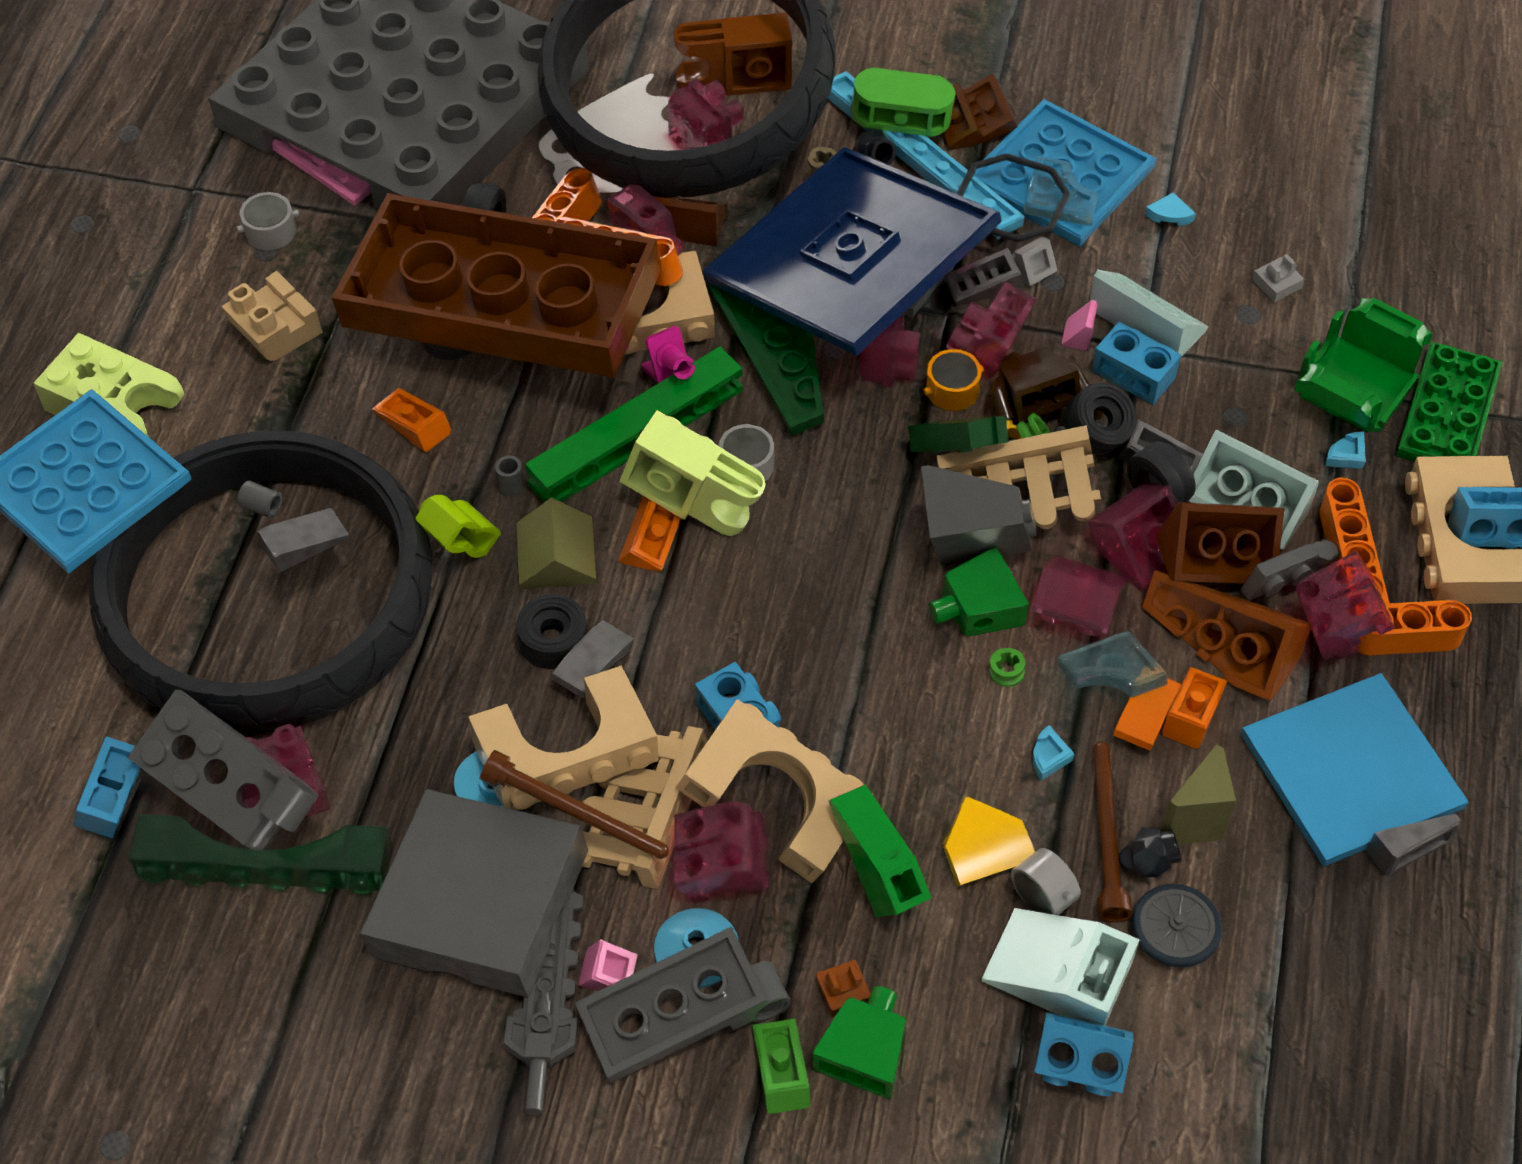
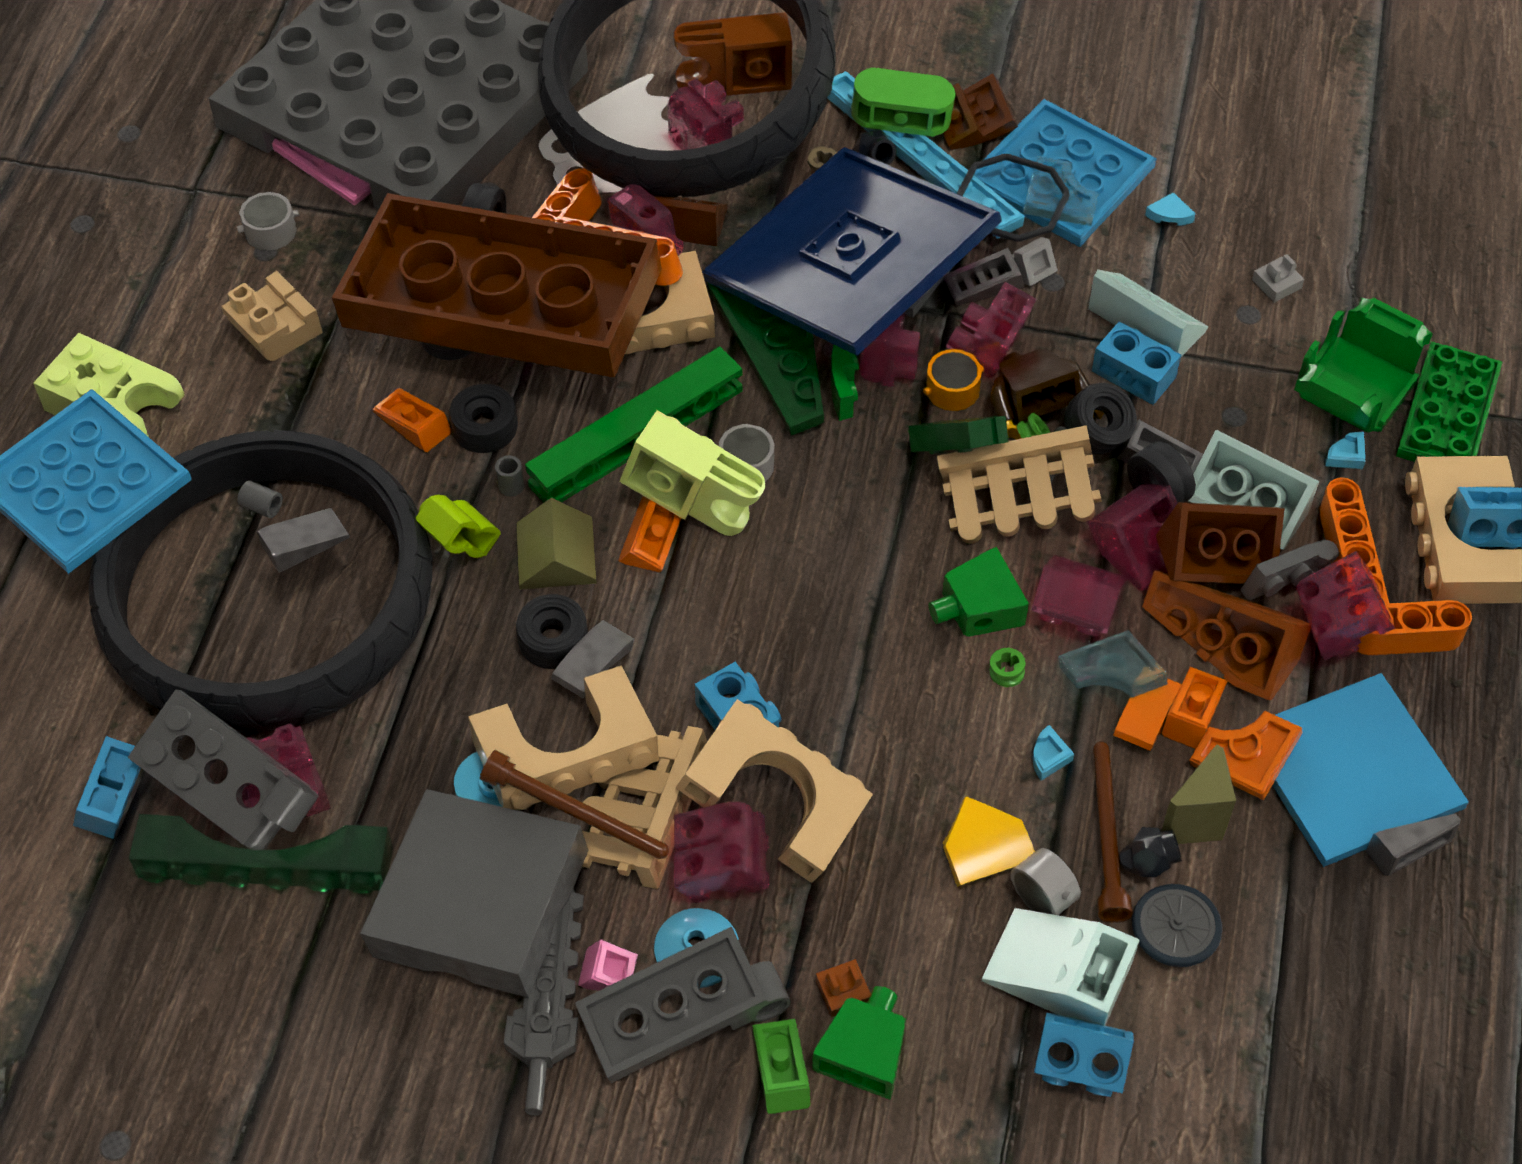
(487, 436): none -> black tyre
(667, 356): dark pink bracket -> none
(842, 382): none -> green slope
(879, 854): green slope -> none
(974, 515): dark grey slope -> none
(1080, 327): bright pink slope -> none
(1253, 752): none -> orange tile

